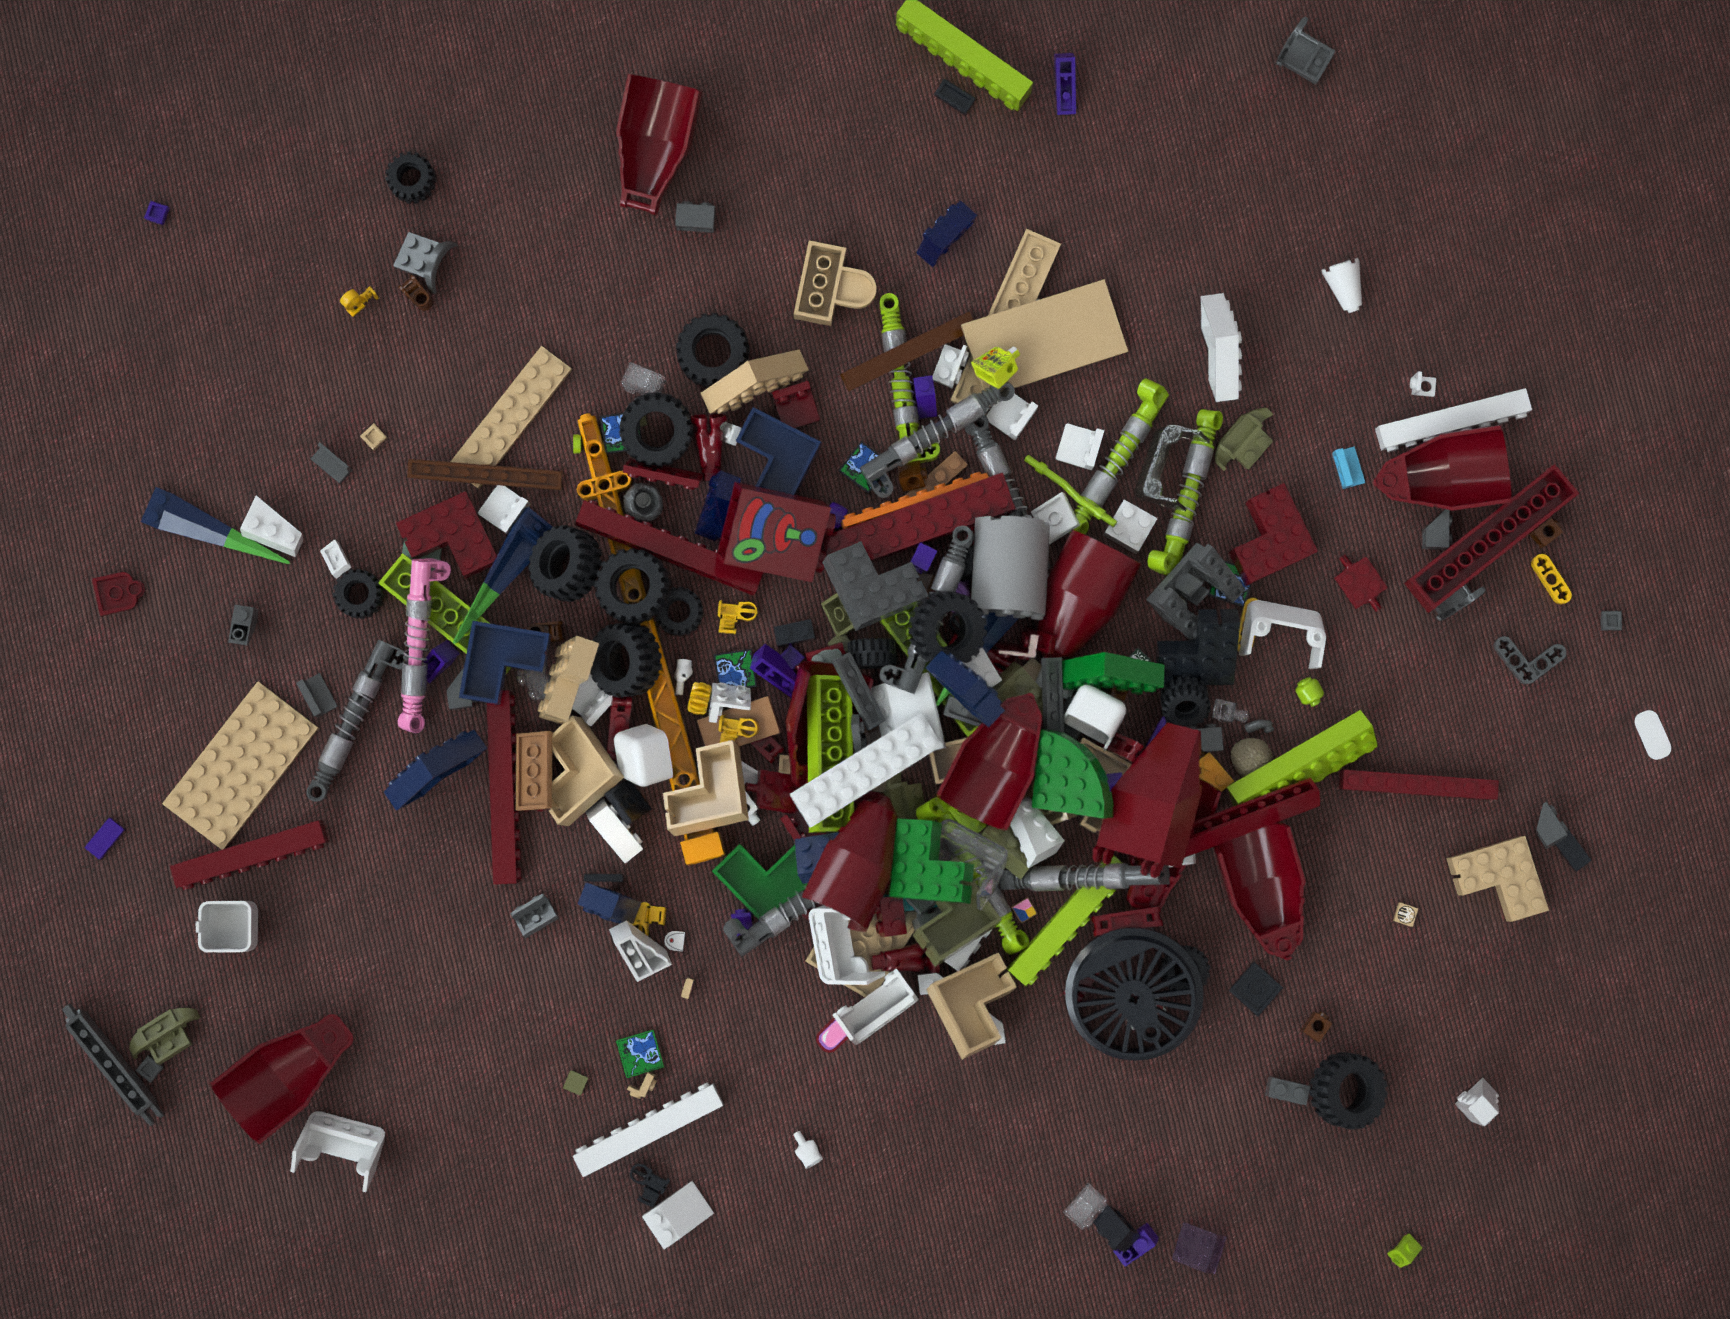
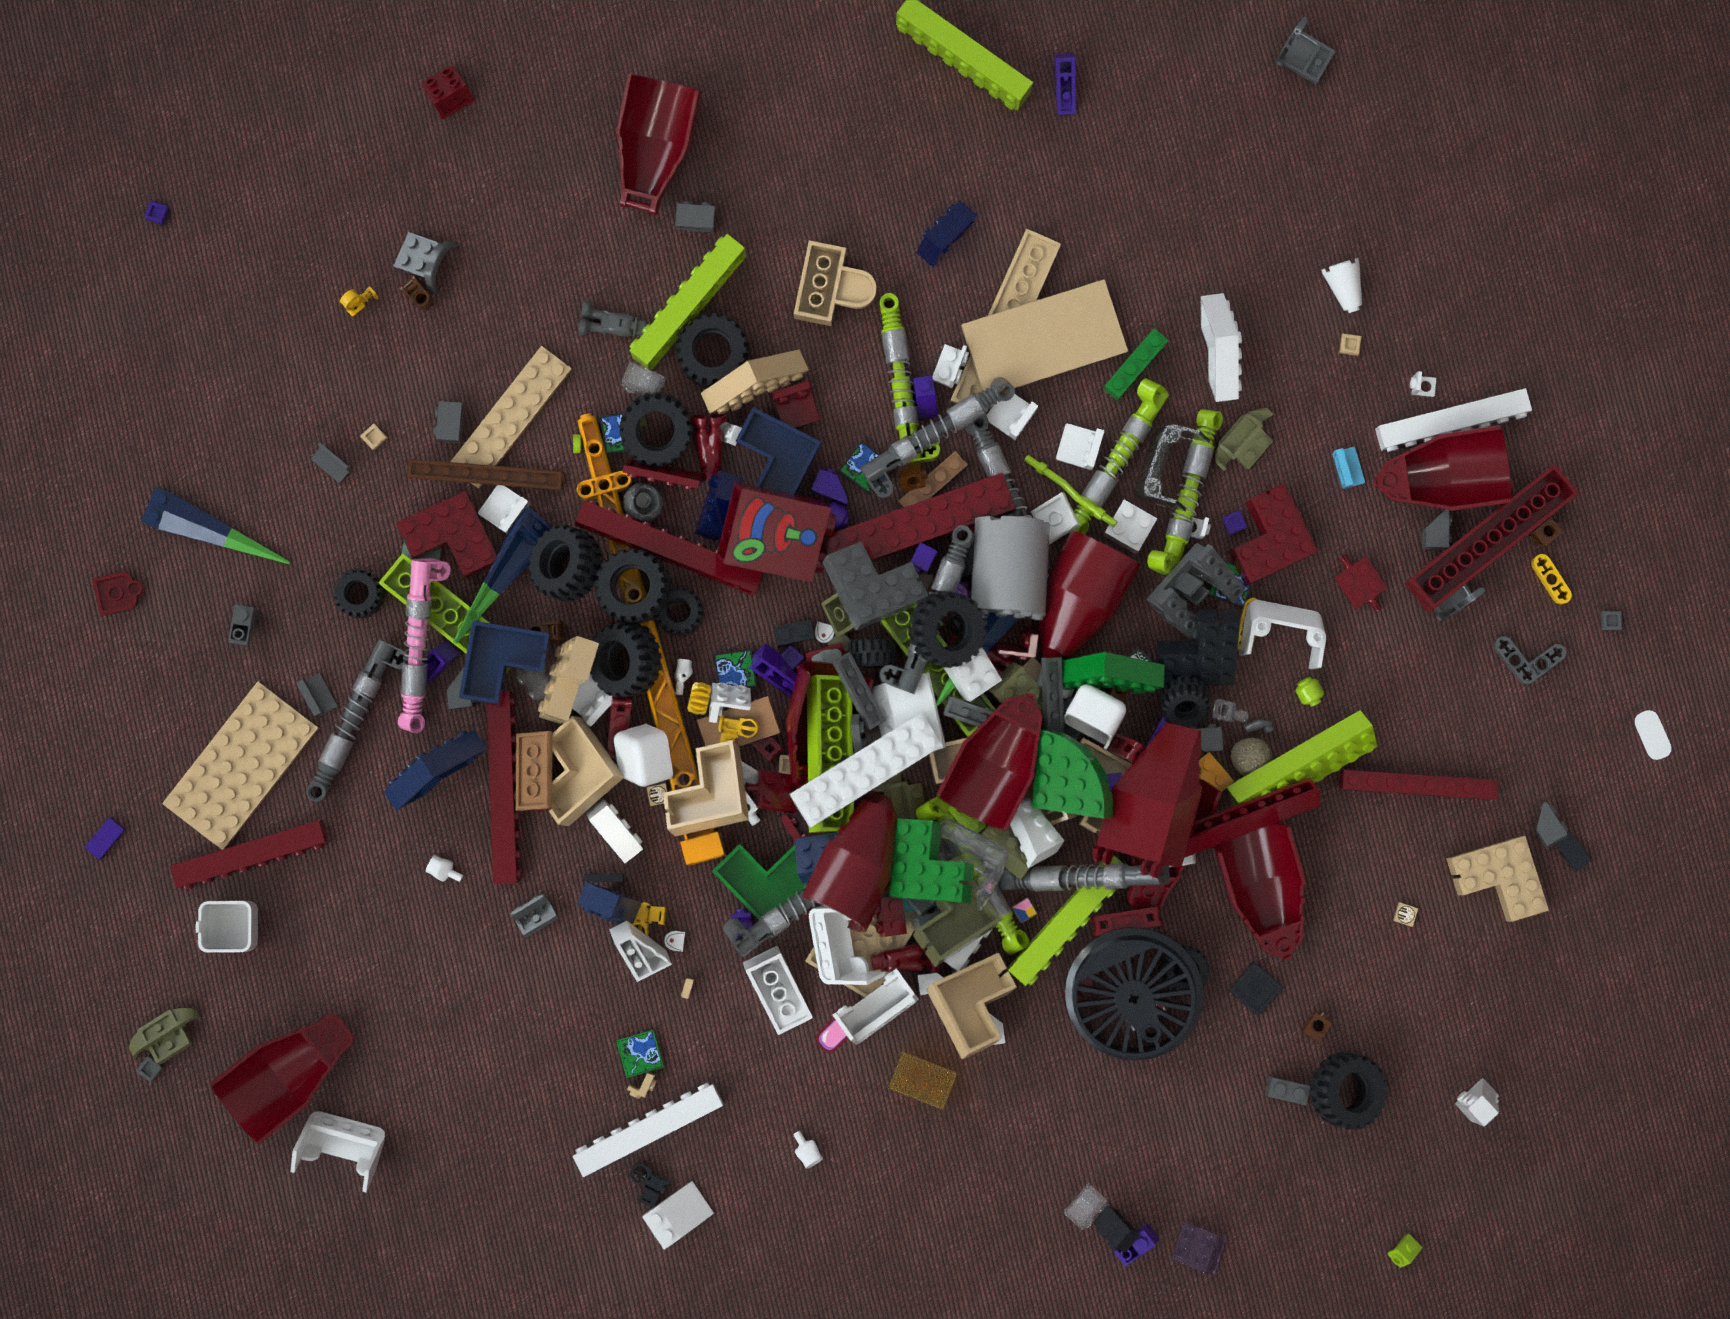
(111, 1063): dark grey hinge -> none
(270, 529): white wedge -> none
(335, 558): white plate -> none
(406, 163): black tyre -> none
(442, 869): none -> white piece
(447, 91): none -> dark red bracket
(449, 422): none -> dark grey brick
(575, 1082): olive tile -> none
(611, 323): none -> dark grey piece
(628, 801): black tile -> none
(655, 794): none -> tile
(687, 302): none -> lime brick
(730, 612): yellow piece -> none
(777, 990): none -> white slope
(824, 632): none -> white tile
(829, 487): none -> dark purple slope
(887, 507): orange plate -> none
(905, 352): reddish brown tile -> none
(922, 1080): none -> clear yellow brick
(954, 97): black tile -> none
(966, 687): dark blue piece -> none
(996, 366): neon yellow torso -> none
(1046, 642): dark red tile -> none
(1135, 364): none -> green brick
(1202, 528): none -> white bracket
(1234, 522): none -> dark purple tile
(1350, 344): none -> tan tile

